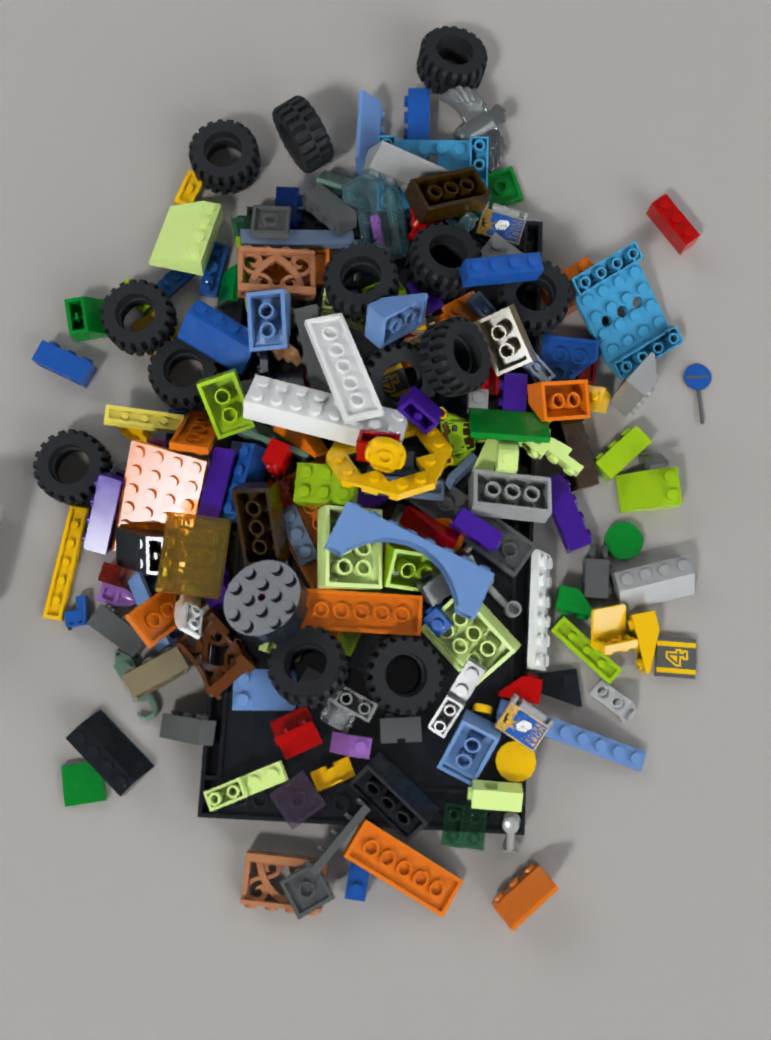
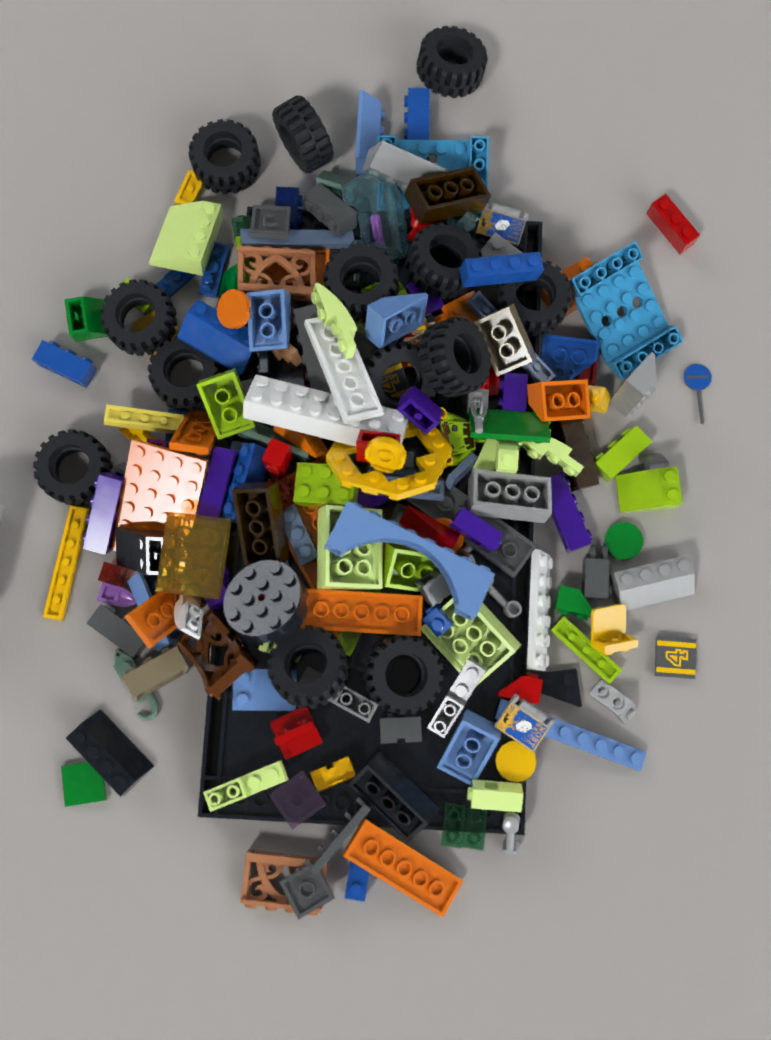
(80, 616): blue piece -> none
(188, 728): dark grey brick -> none
(234, 309): none -> orange tile
(337, 317): none -> yellowish green slope
(337, 717): clear bracket -> none
(351, 745): medium lavender slope -> none
(477, 120): dark grey animal -> none
(478, 419): none -> light grey piece
(482, 709): yellow tile -> none
(503, 188): green tile -> none
(524, 896): orange slope -> none
(645, 629): yellow slope -> none

